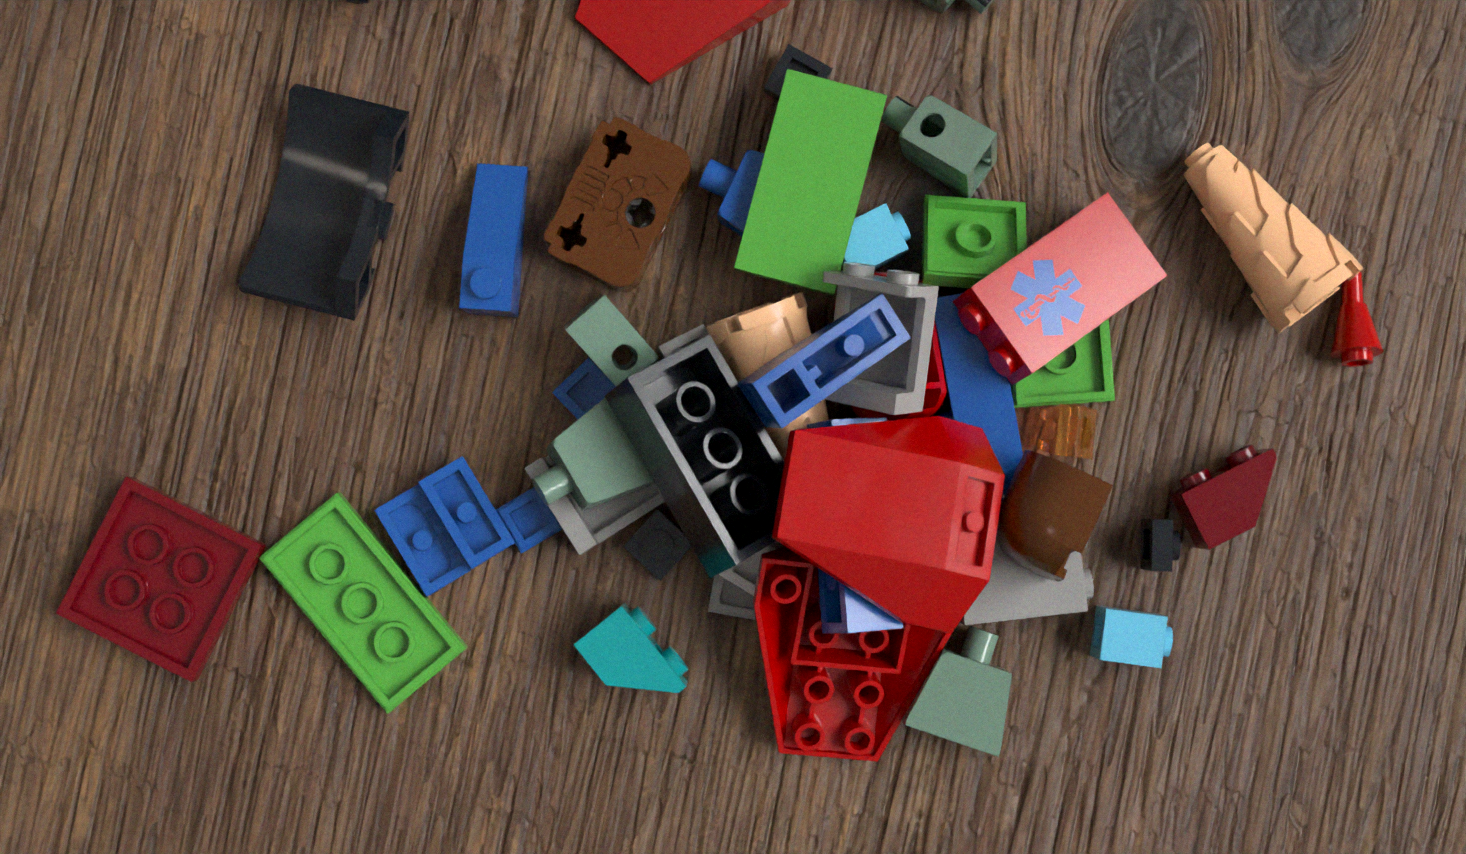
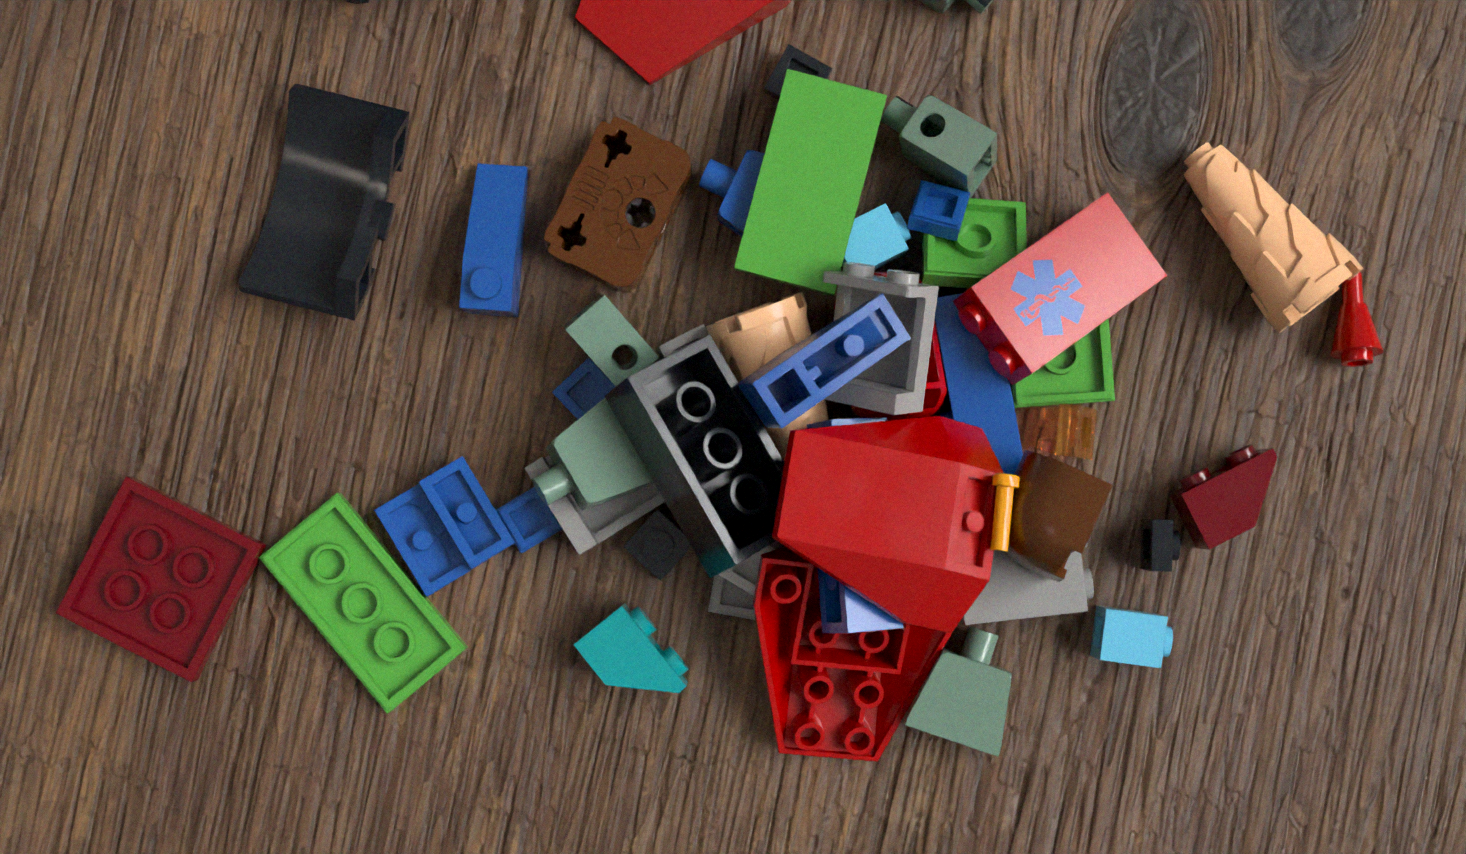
(938, 210): none -> blue tile
(1003, 509): none -> light orange piece

